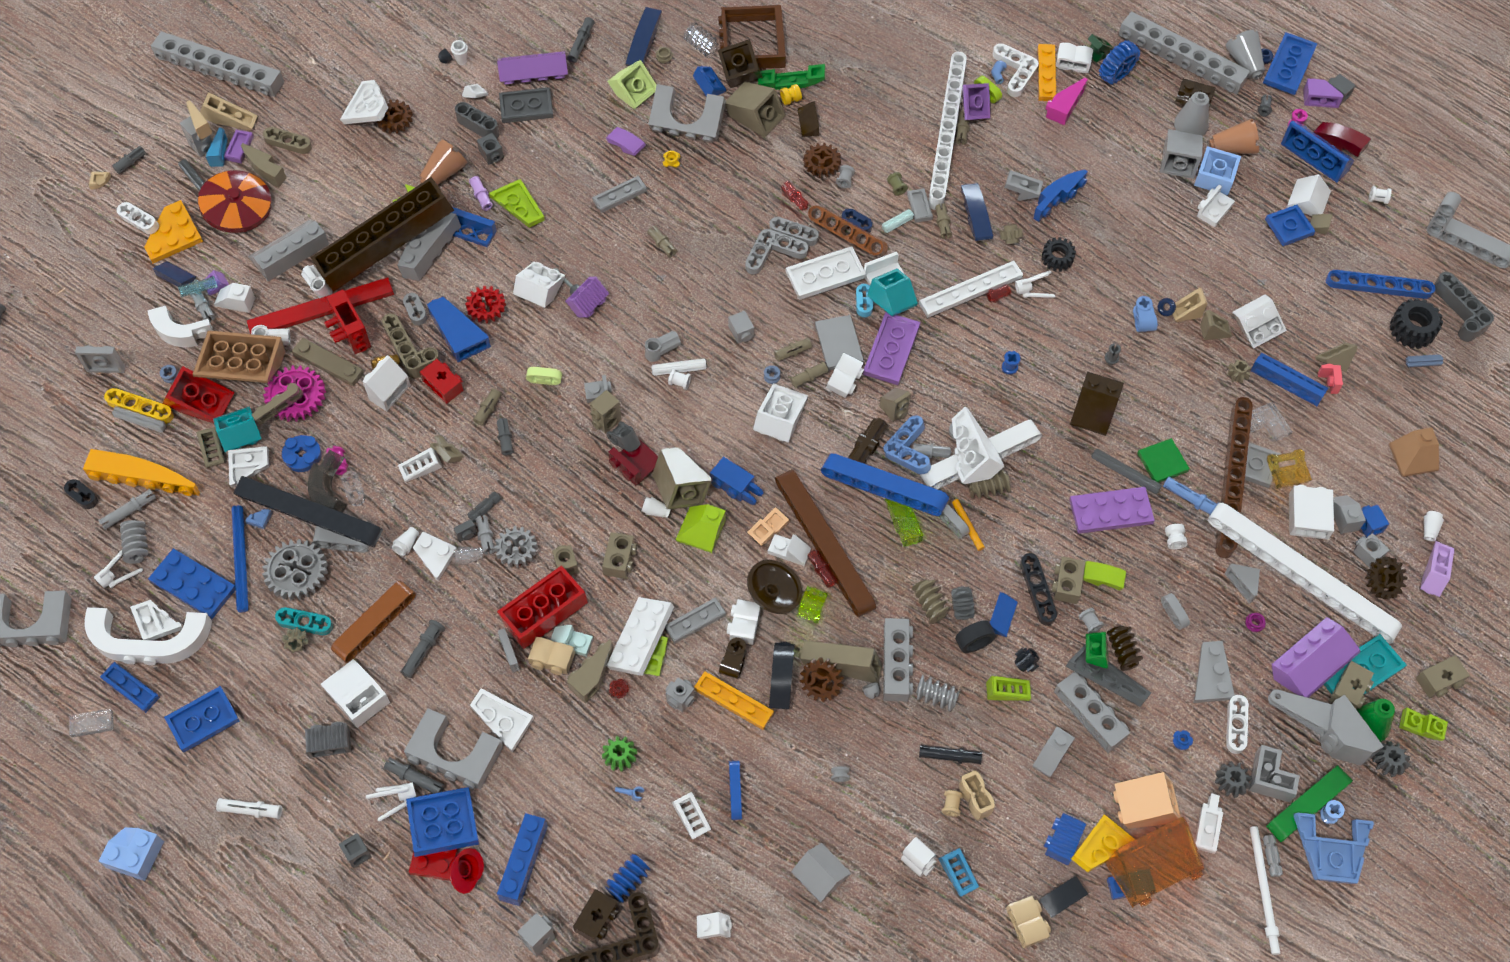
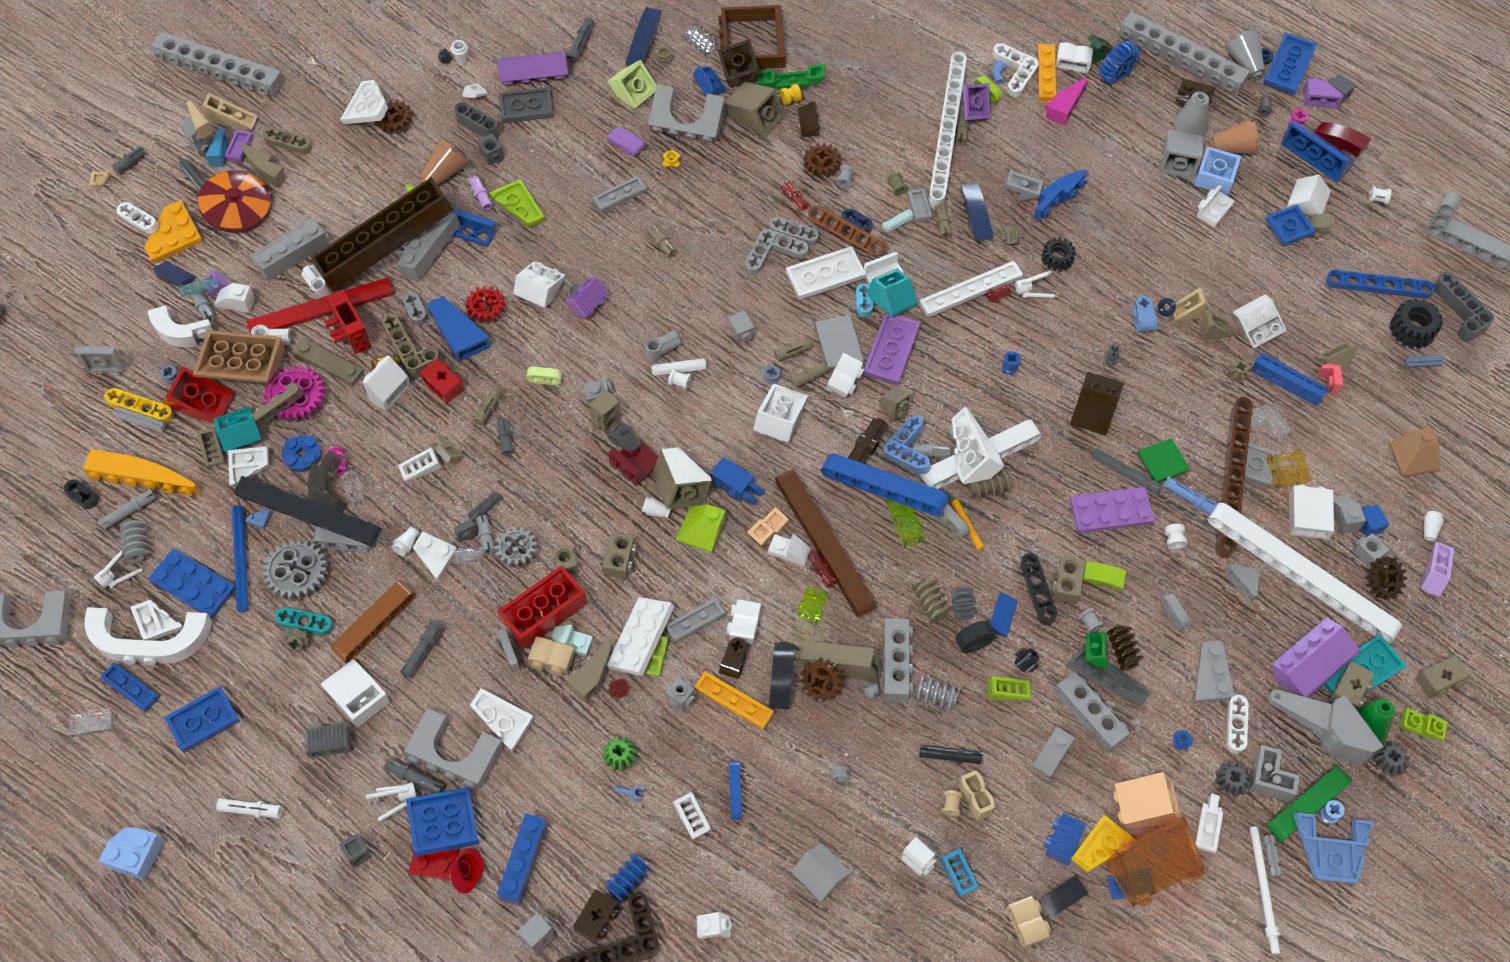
(774, 586): dark brown dish -> none
(1257, 617): magenta plate -> none

